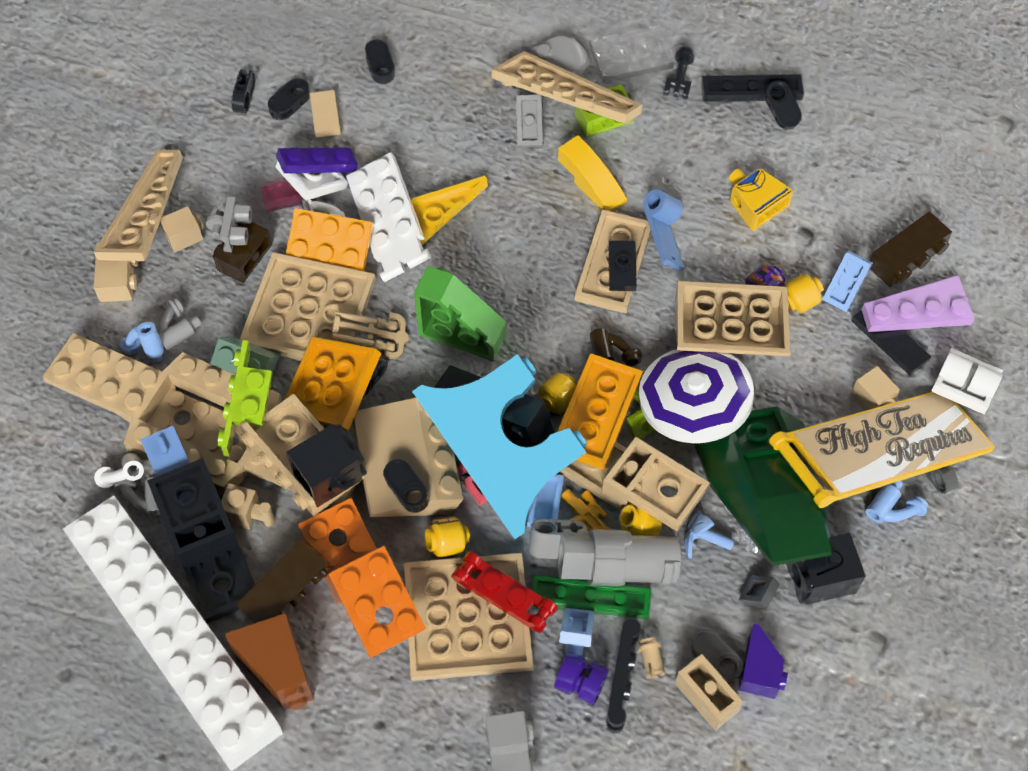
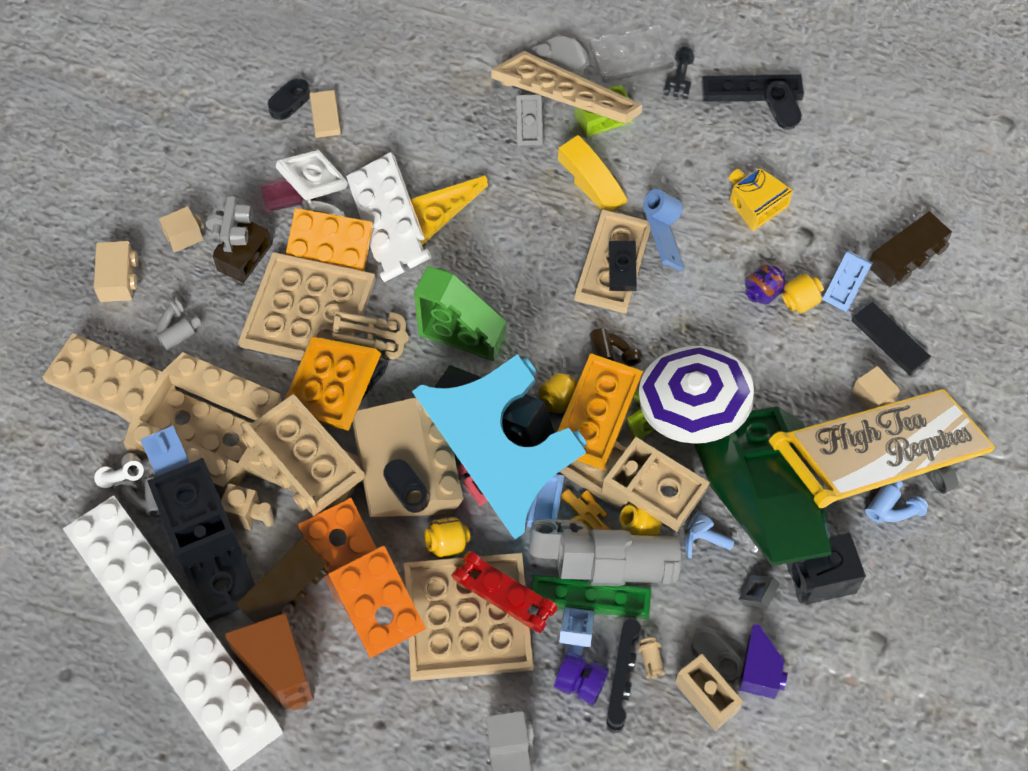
(139, 217): tan wing -> none
(148, 337): light blue plant -> none
(243, 91): black piece -> none
(248, 400): lime bracket -> none
(259, 357): sand green brick -> none
(316, 160): dark purple plate -> none
(327, 464): black piece -> none
(379, 57): black piece -> none
(732, 318): tan slope -> none
(922, 307): lavender wing -> none
(967, 381): white plate -> none

